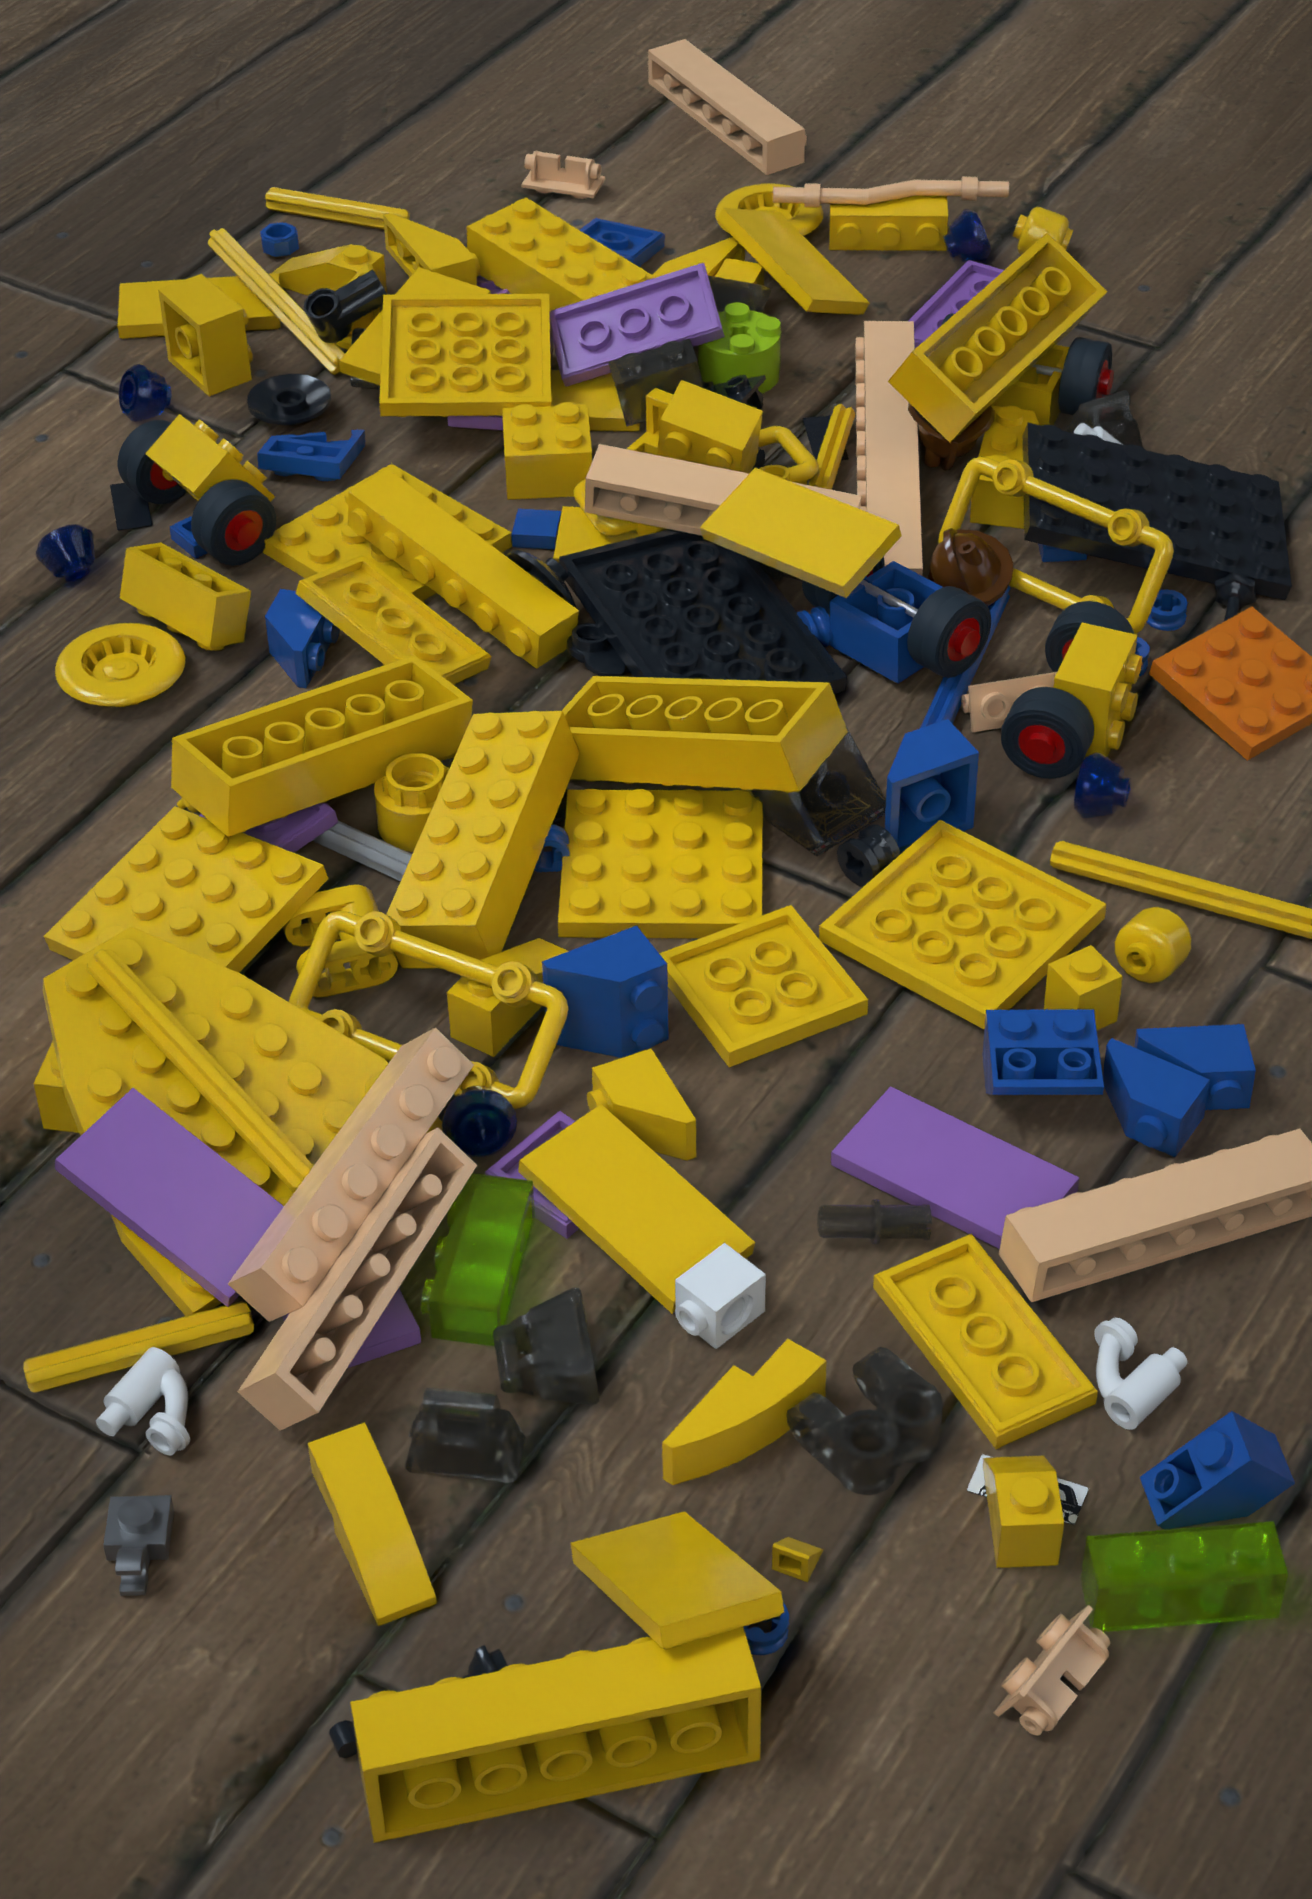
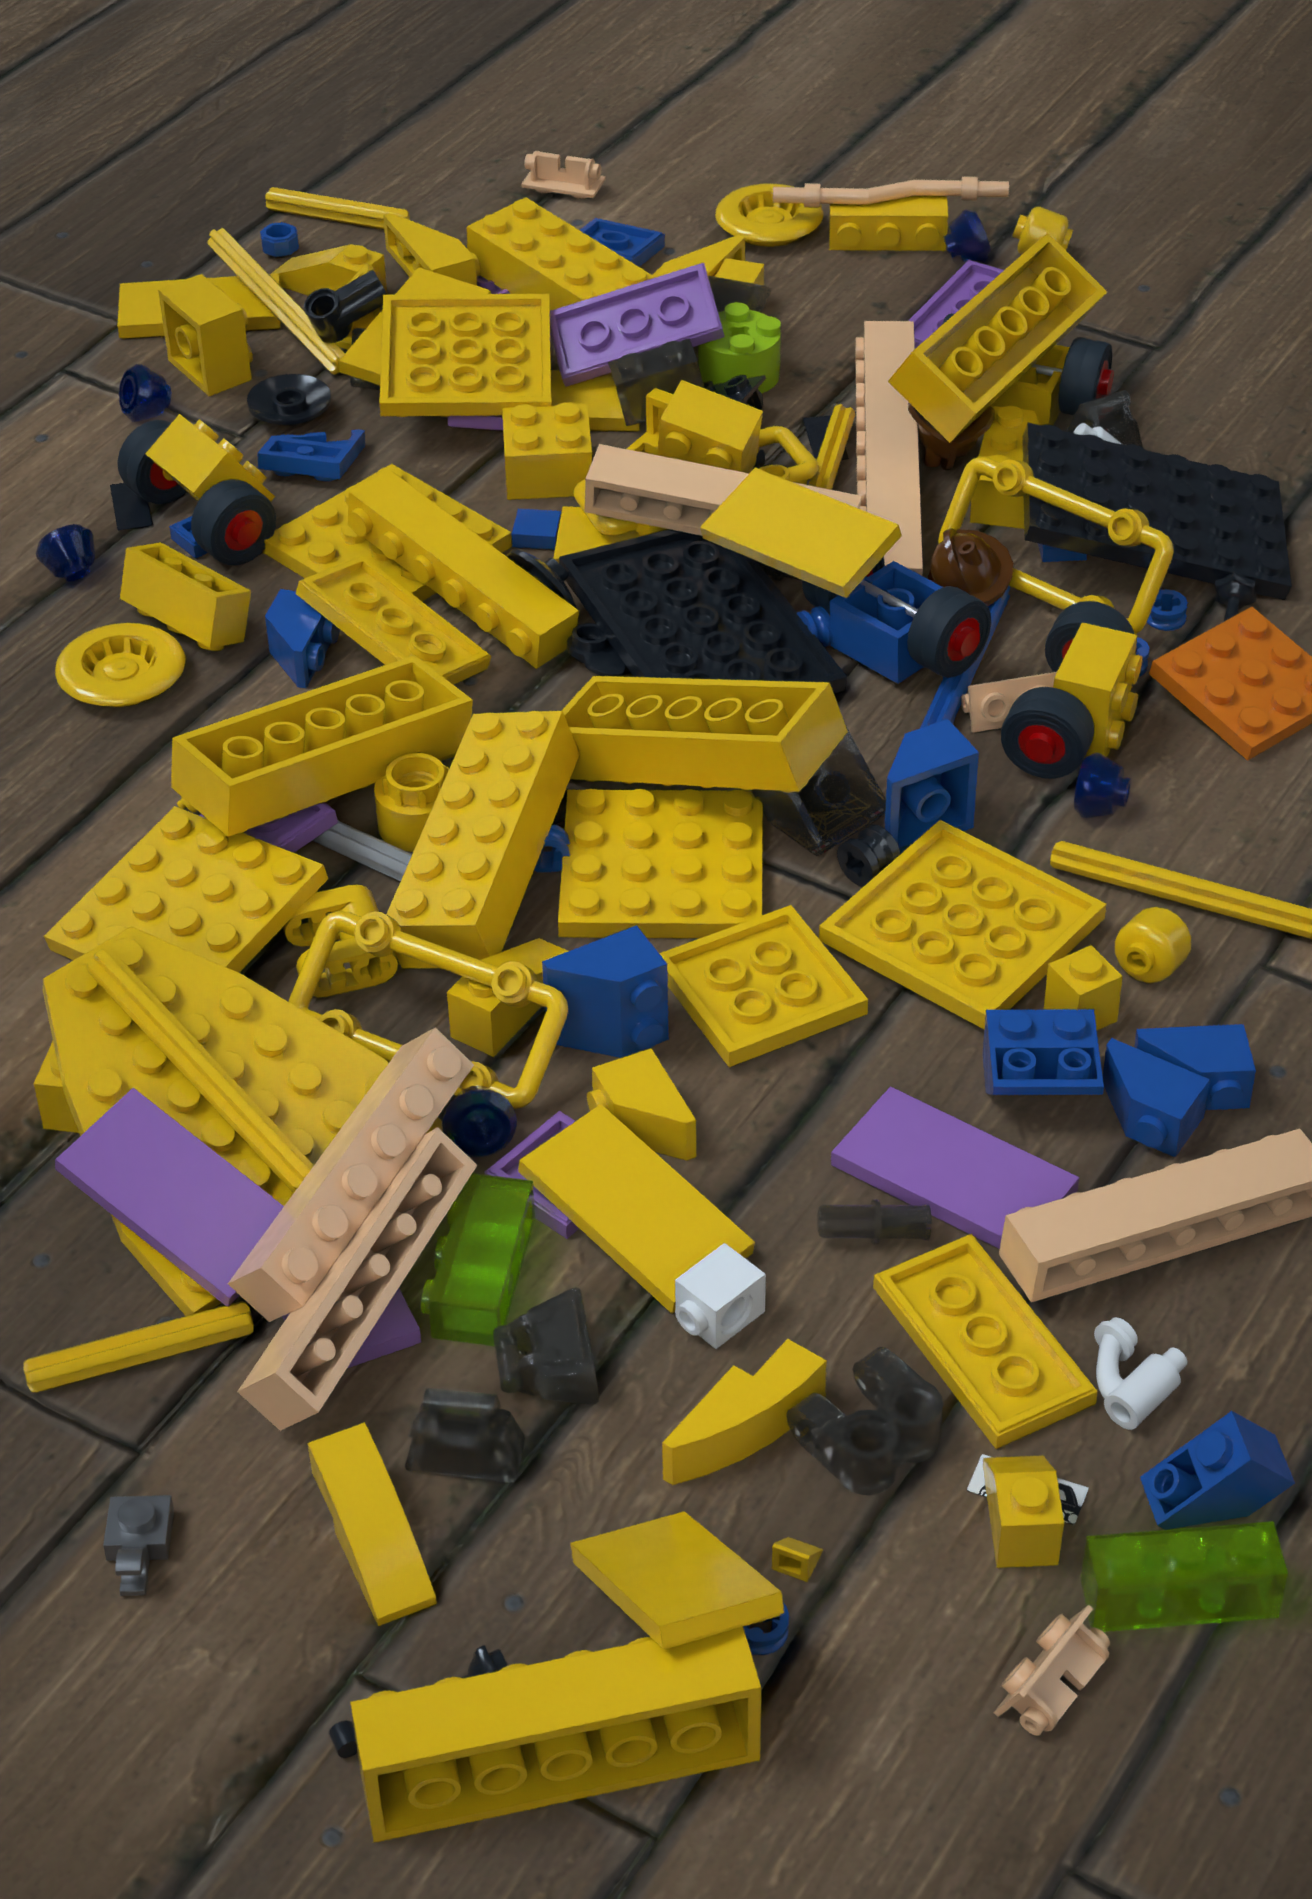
(139, 1390): white plant -> none
(726, 107): light nougat brick -> none
(793, 261): yellow tile -> none

